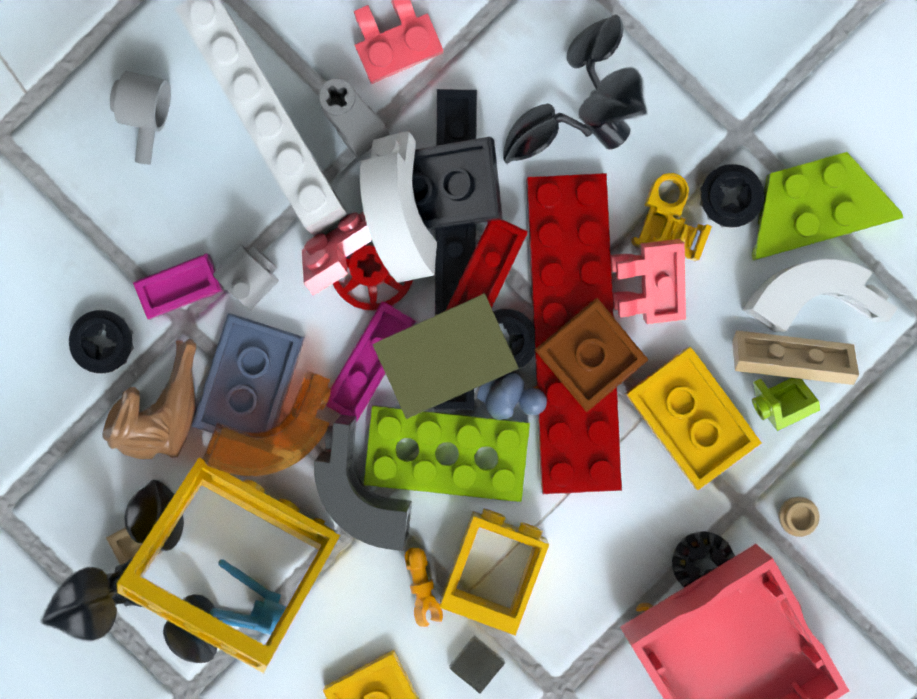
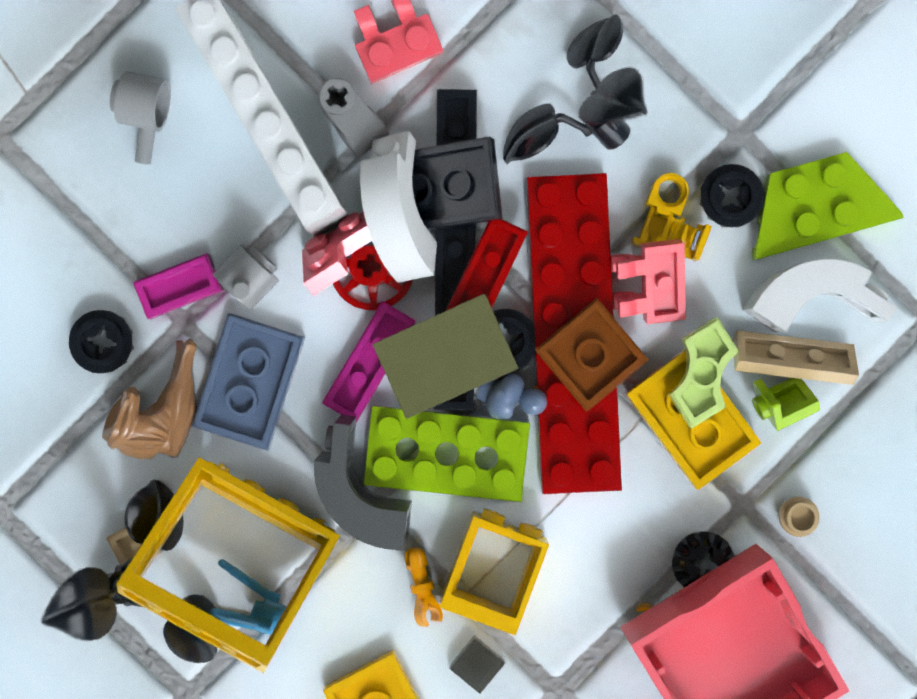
(278, 447): clear orange arch -> none
(699, 390): none -> yellowish green tile

